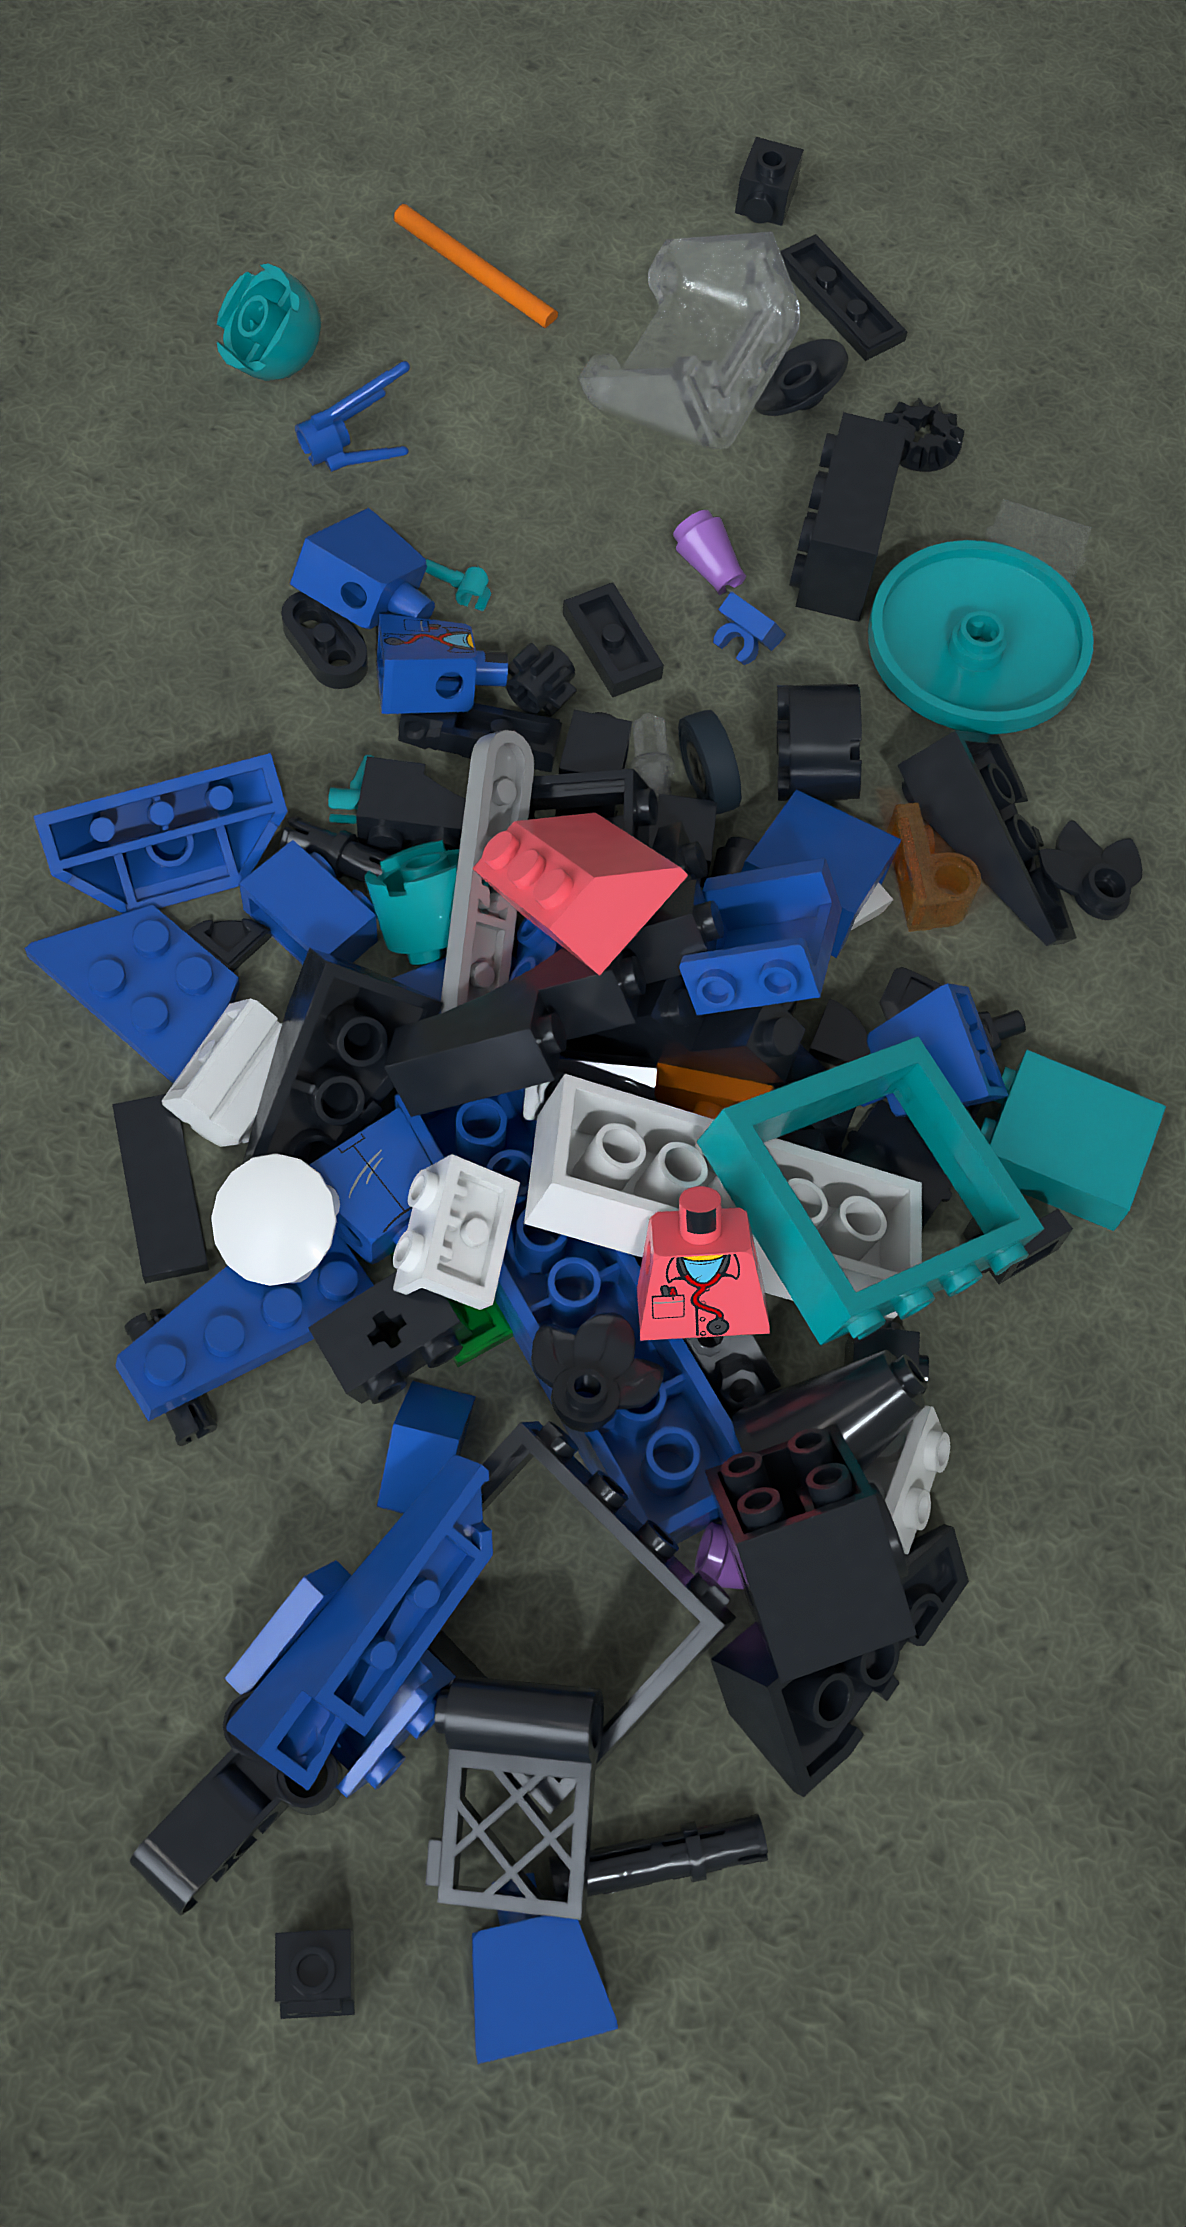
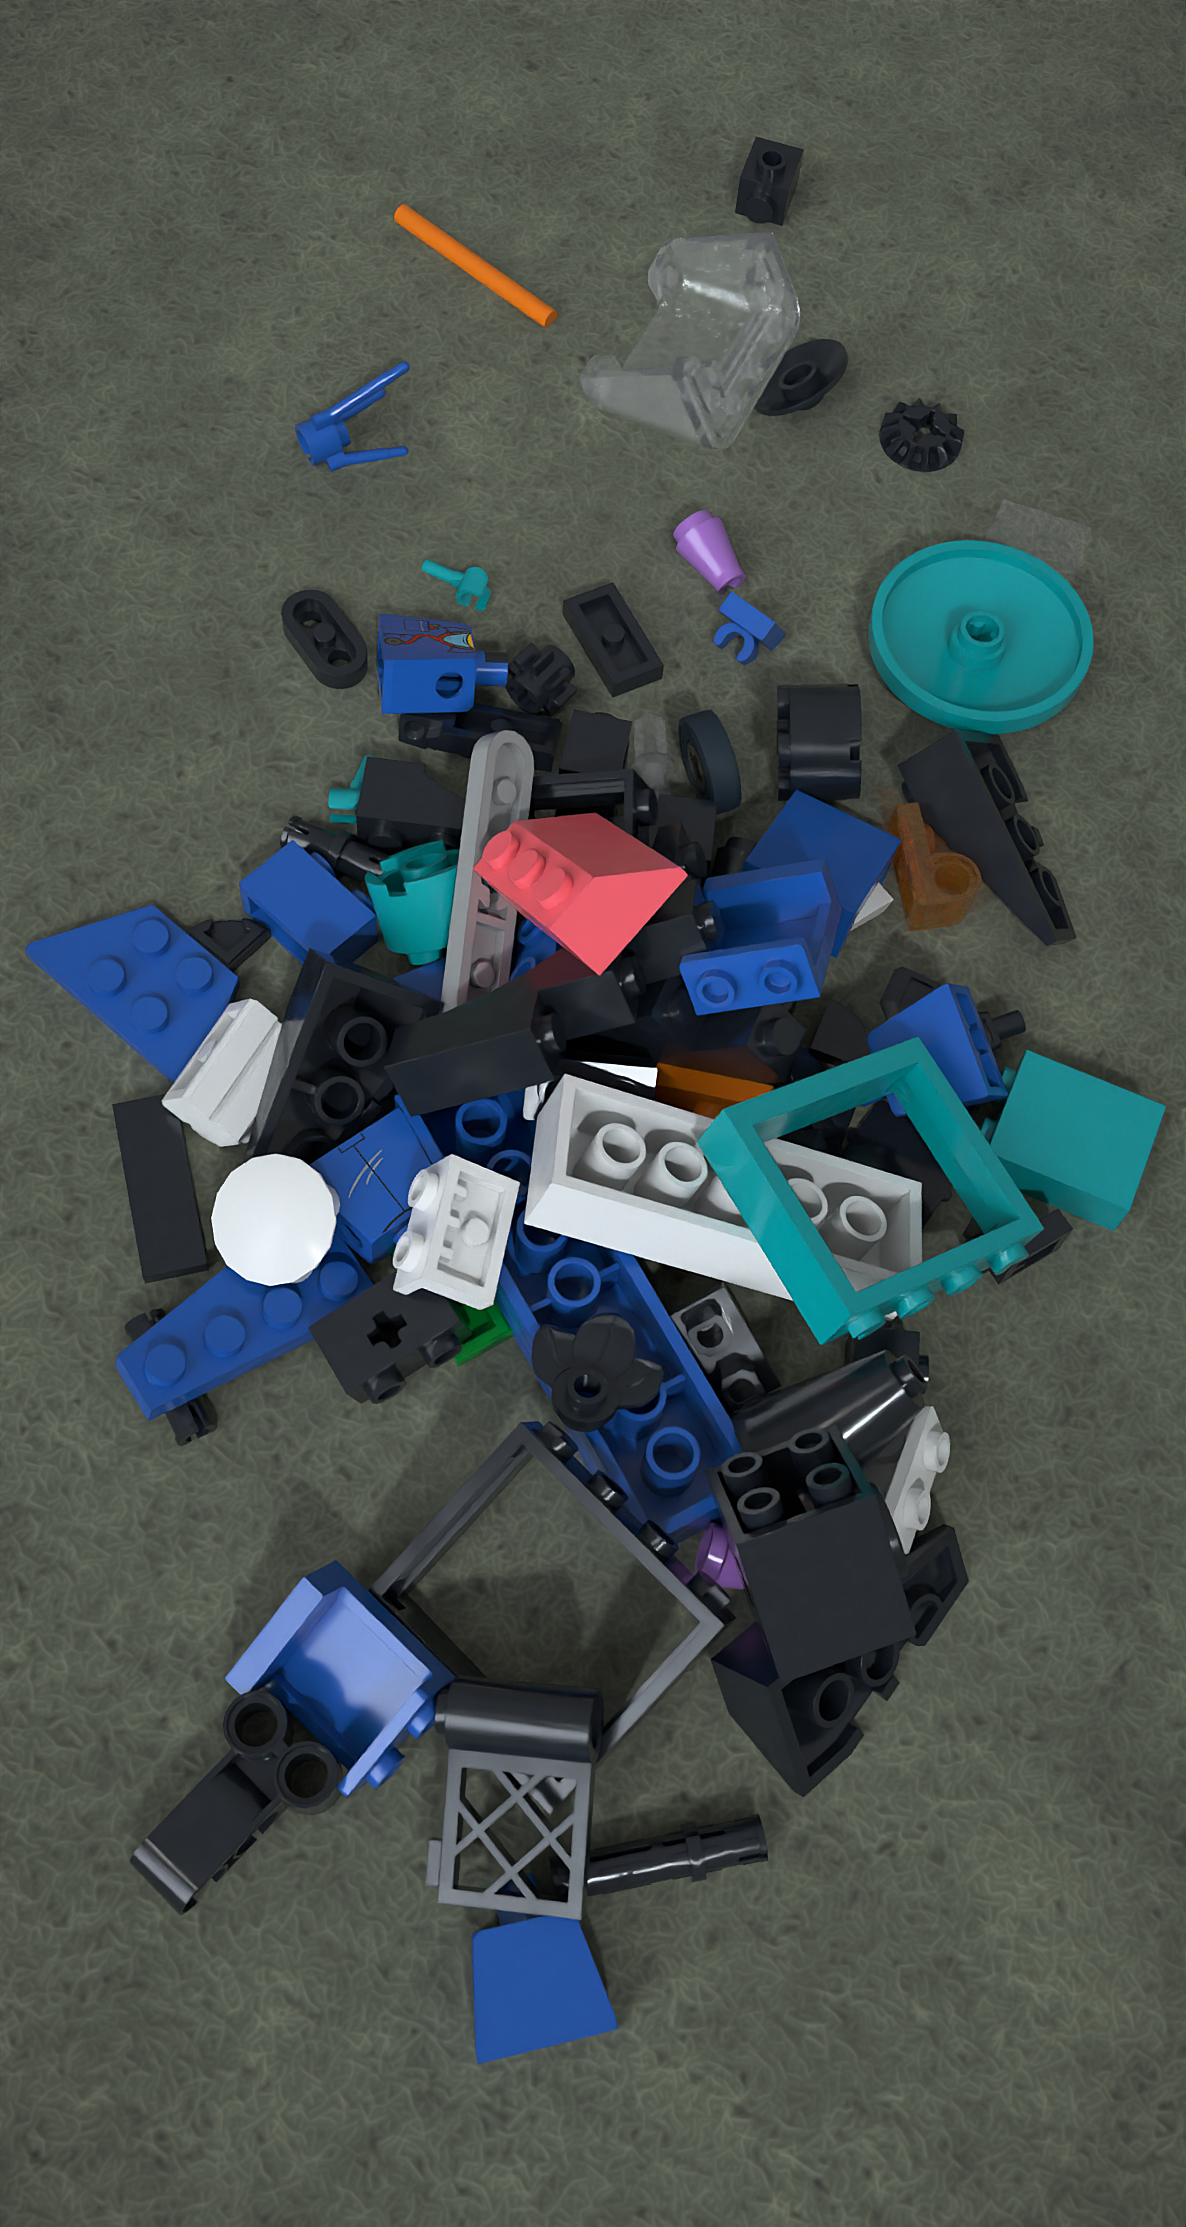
(167, 837): blue wedge -> none
(268, 324): teal cylinder -> none
(315, 1973): black window -> none
(363, 571): blue torso -> none
(372, 1628): blue wedge -> none
(422, 1441): blue slope -> none
(700, 1272): coral torso -> none
(842, 298): black tile -> none
(850, 516): black brick -> none
(1094, 876): black plate -> none

